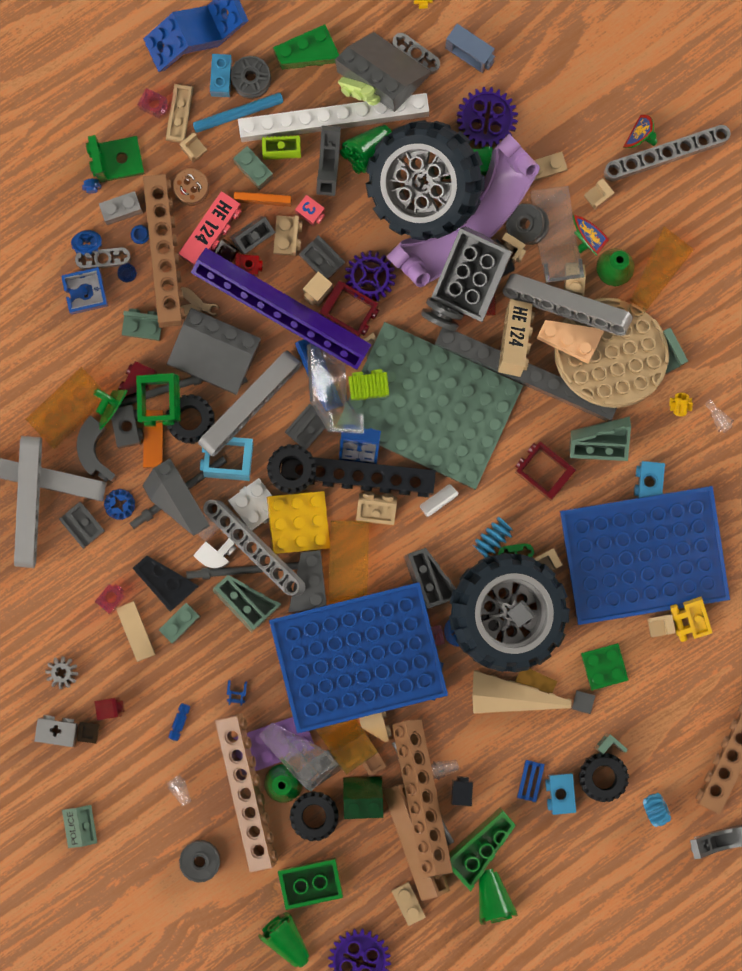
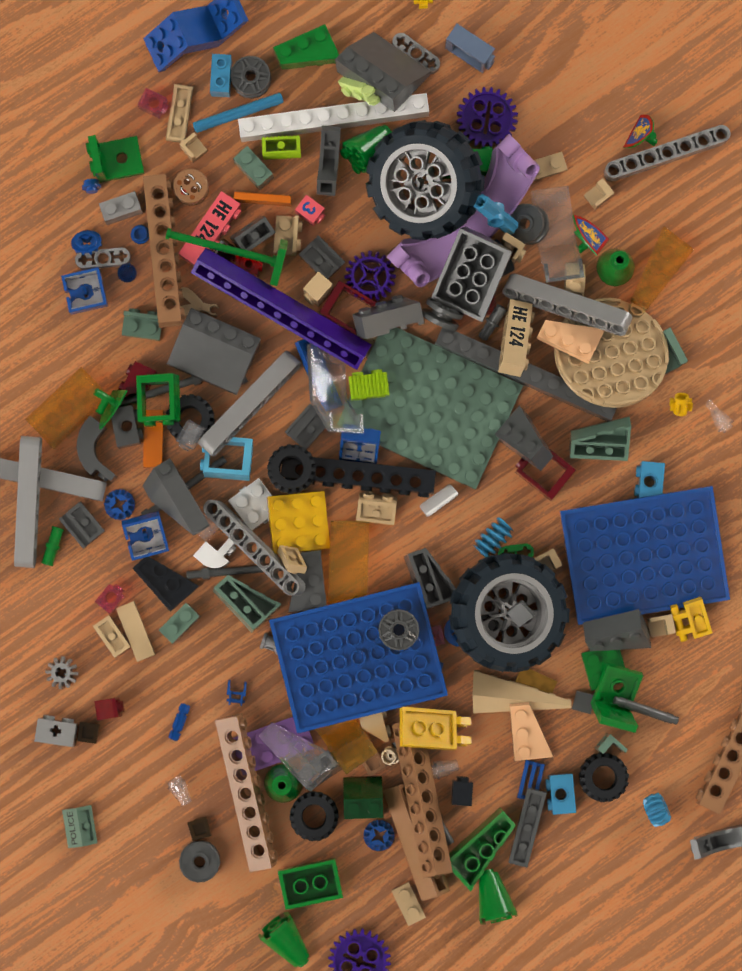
(52, 546): none -> green pin
(111, 636): none -> tan plate
(147, 542): none -> piece
(190, 435): none -> clear brick
(199, 828): none -> dark brown plate
(268, 643): none -> light grey bush
(275, 261): none -> green tile
(292, 559): none -> tan plate
(369, 834): none -> blue gear
(387, 316): none -> dark grey wedge
(387, 759): none -> tan plate
(394, 641): none -> dark grey wheel
(432, 729): none -> yellow tile
(492, 322): none -> dark grey axle
(495, 214): none -> dark azure piece
(524, 439): none -> dark grey wedge
(527, 734): none -> light nougat wing
(527, 827): none -> dark grey plate
(602, 700): none -> green bracket
(617, 632): none -> dark grey wedge
(645, 710): none -> dark grey piece

